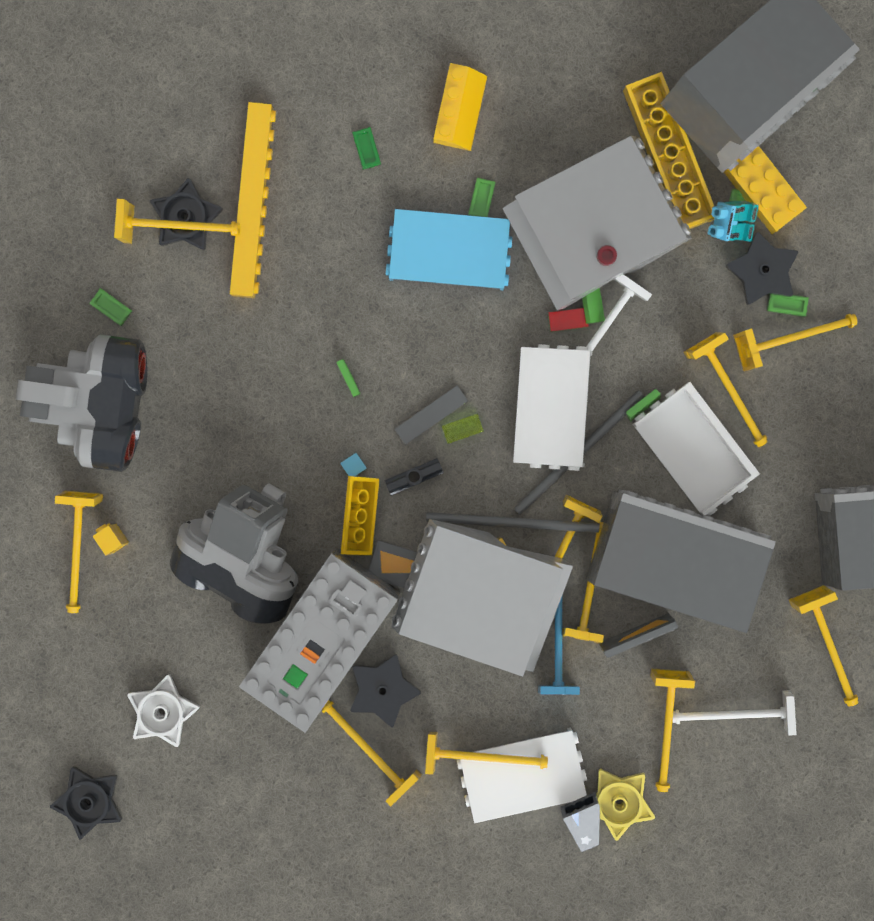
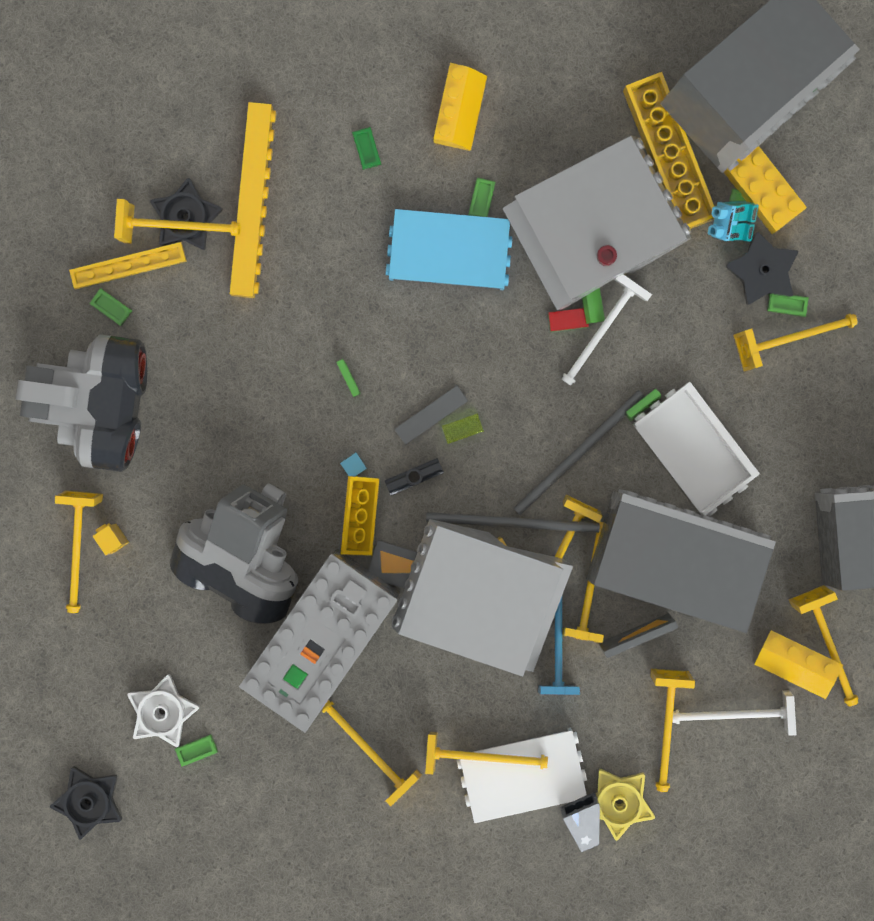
(128, 265): none -> yellow plate
(196, 750): none -> bright green tile
(386, 676): black plate -> none
(552, 406): white panel -> none
(706, 347): yellow tile -> none
(798, 664): none -> yellow slope

